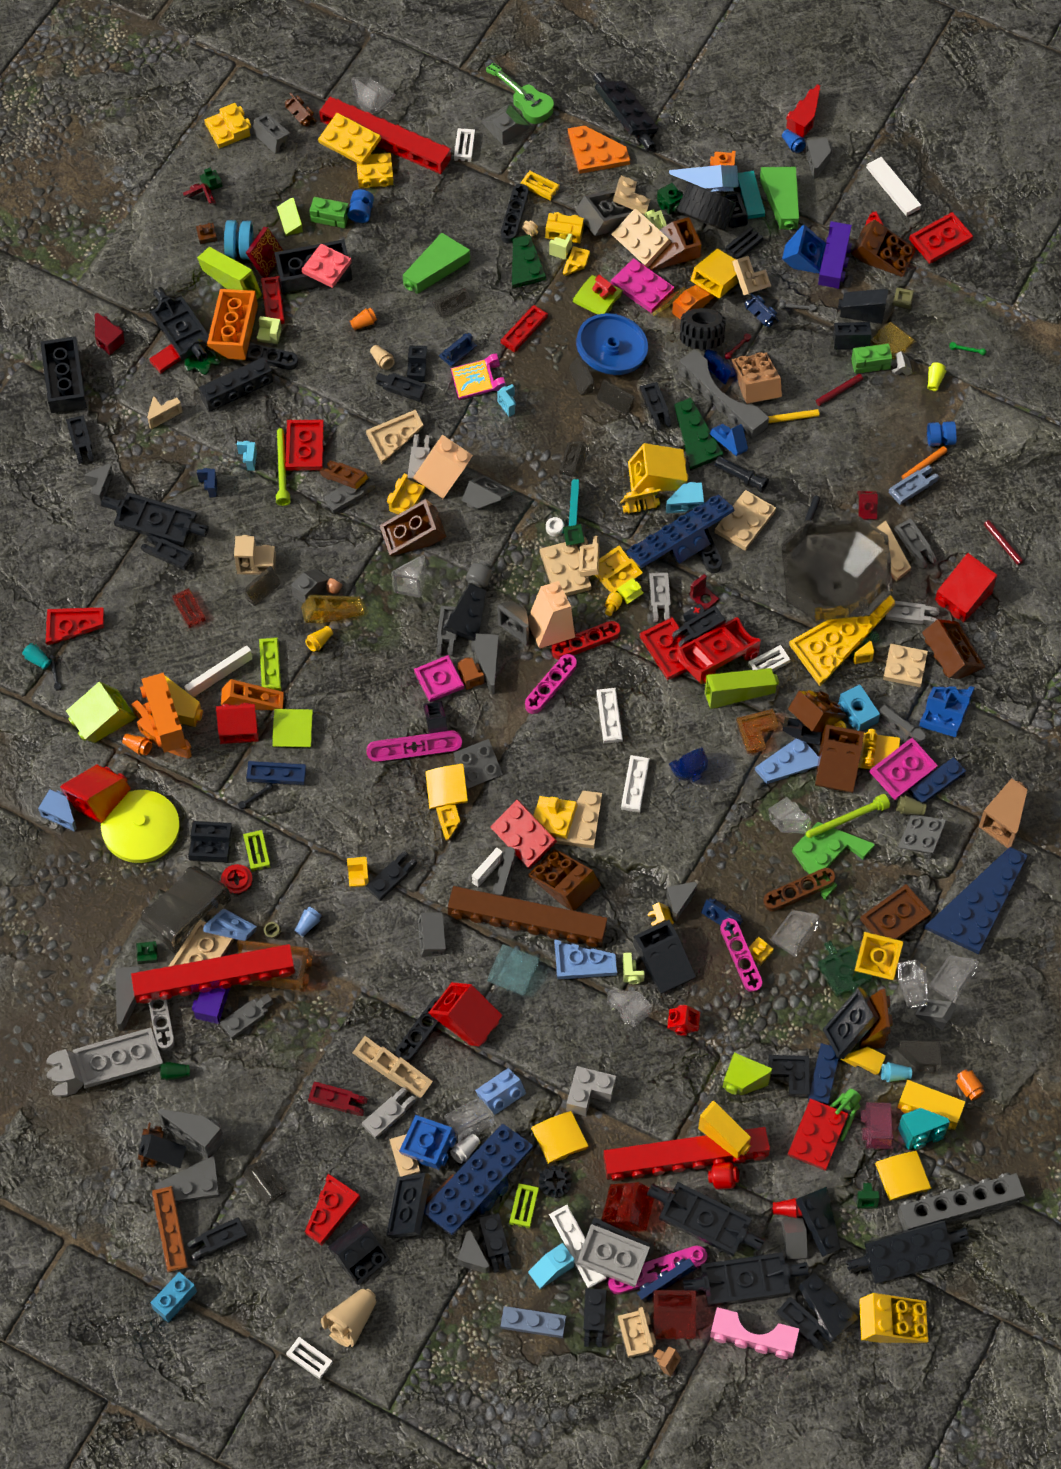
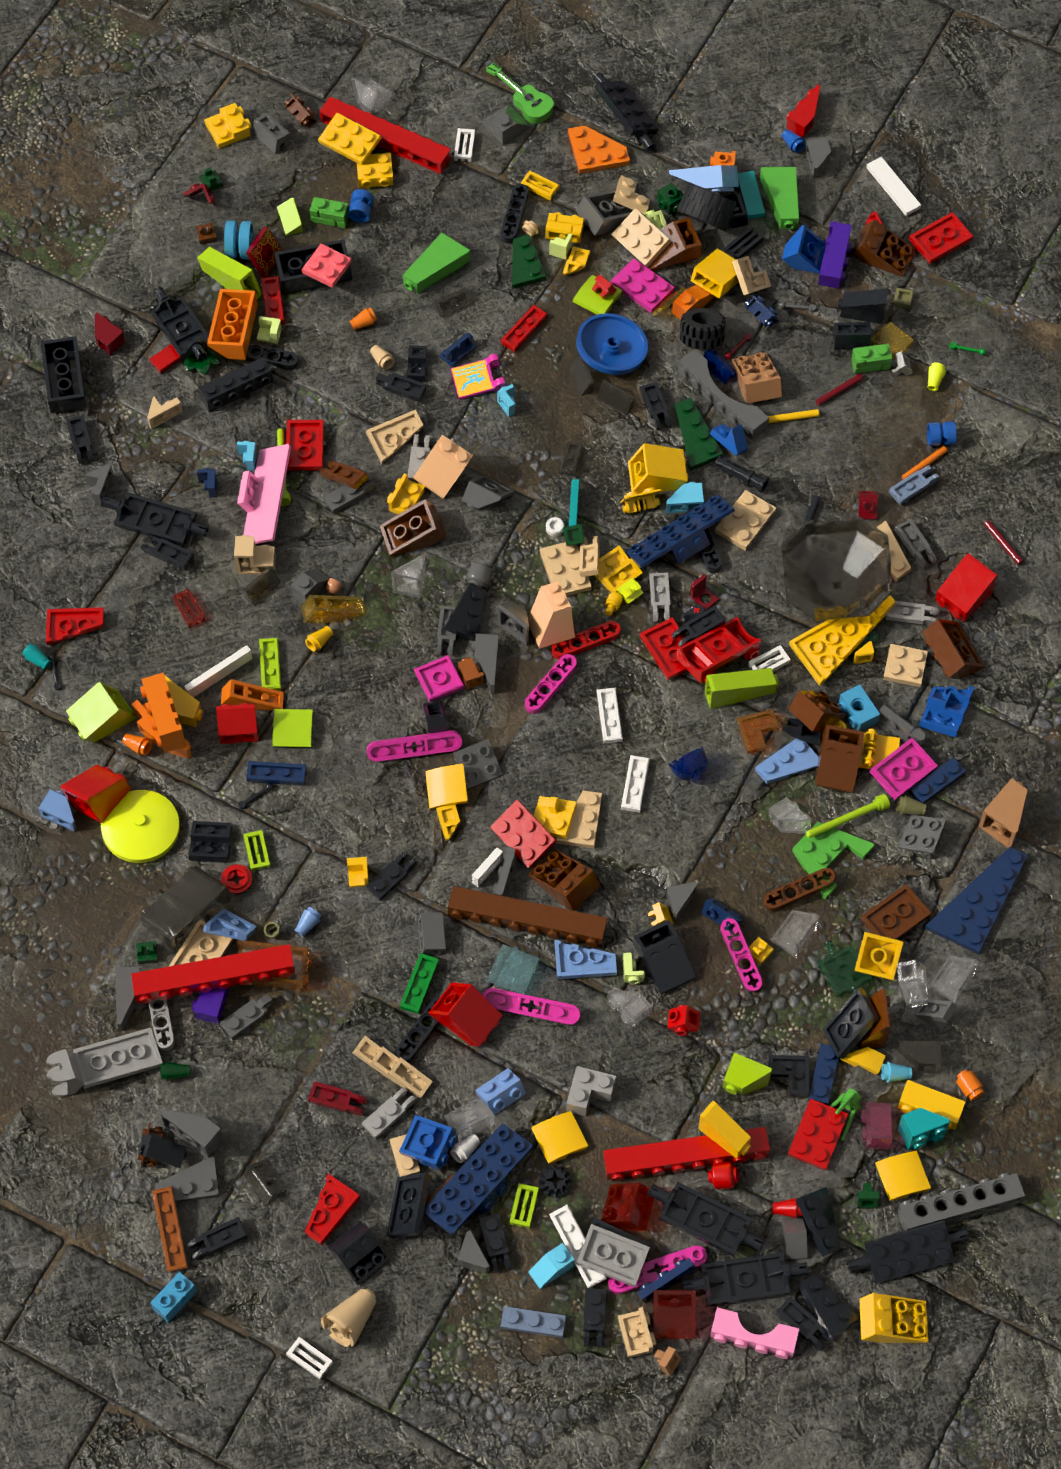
(262, 493): none -> bright pink bracket
(419, 983): none -> green plate
(550, 1010): none -> dark pink piece

